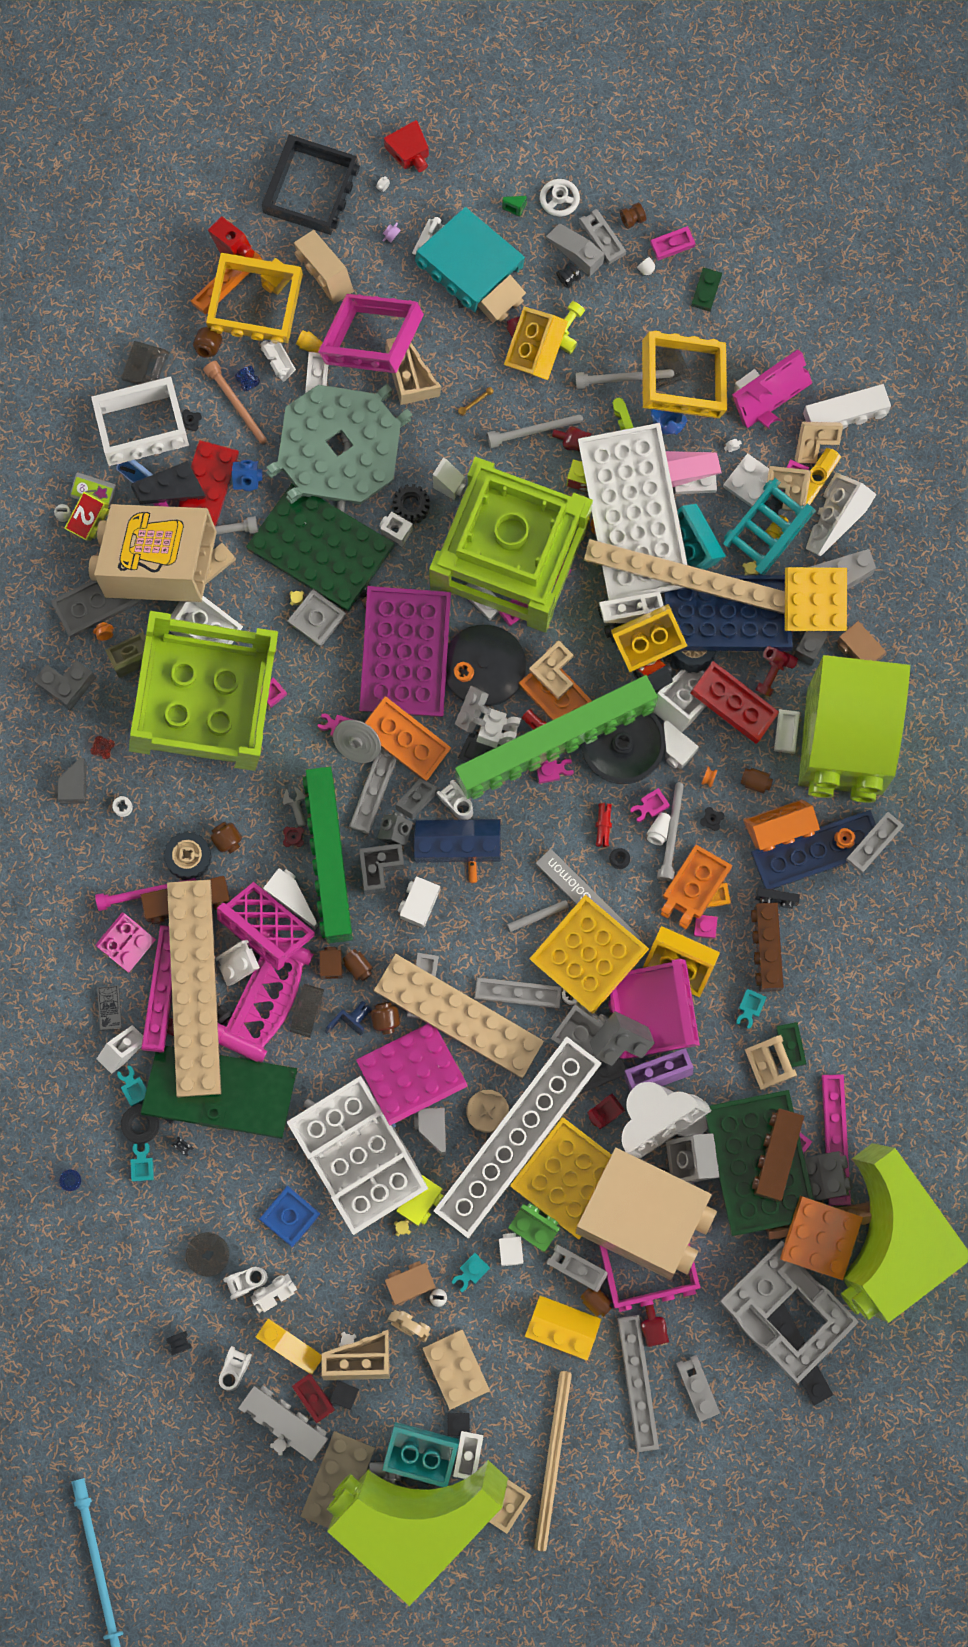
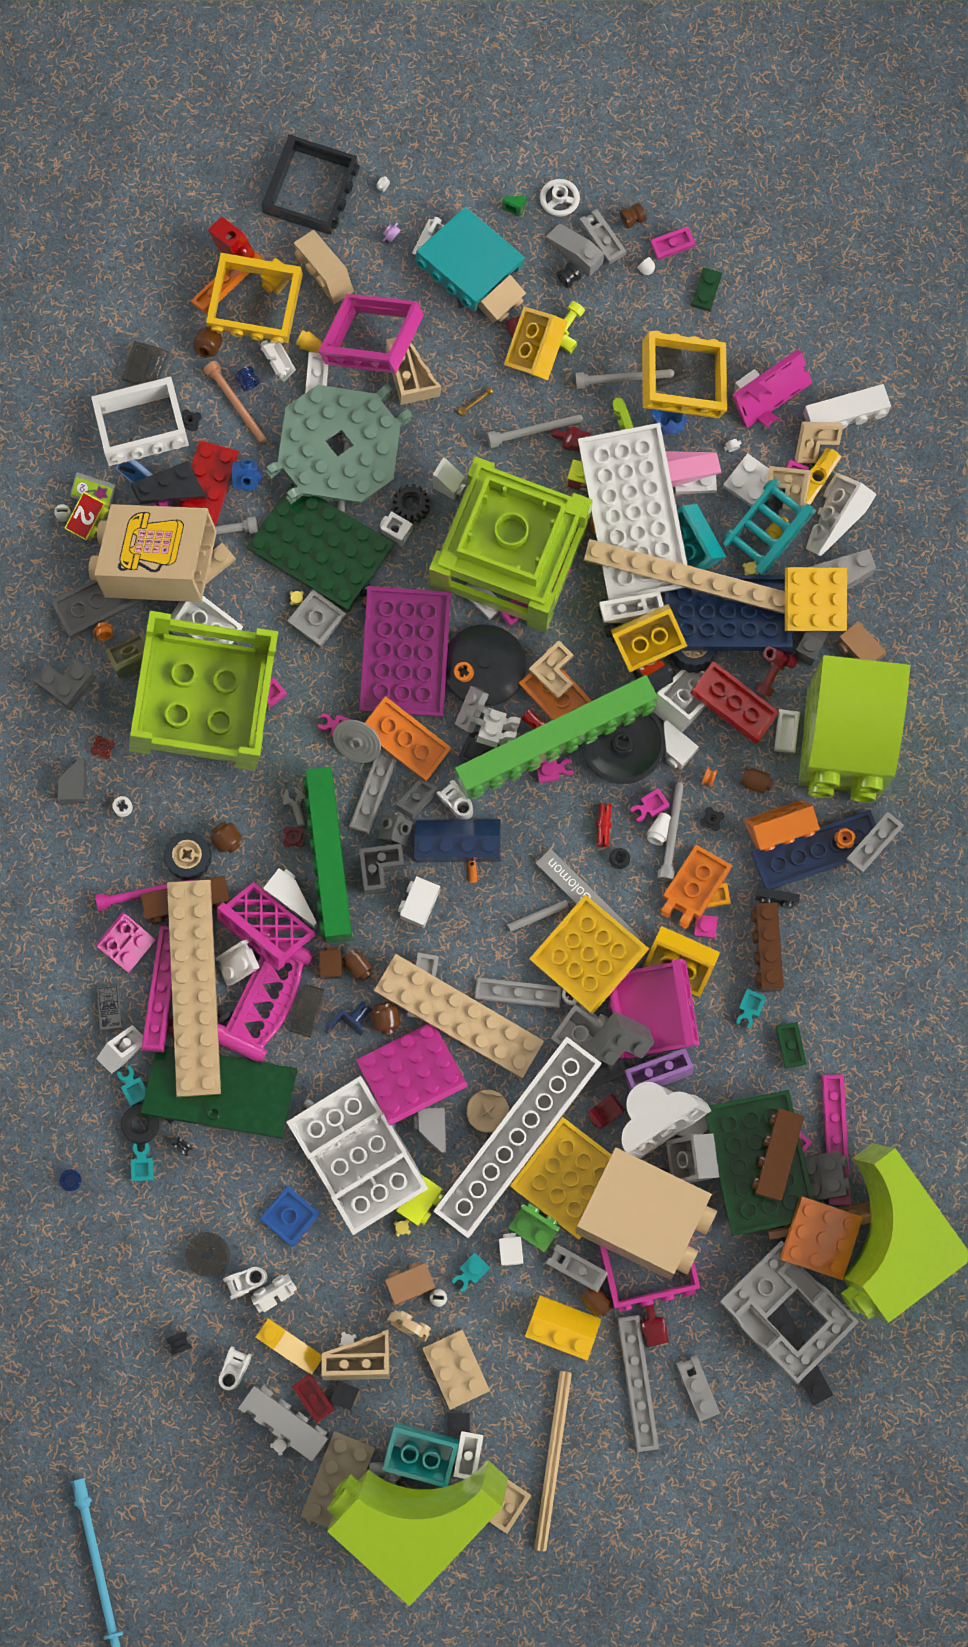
(408, 146): red torso -> none
(764, 1065): tan plate -> none

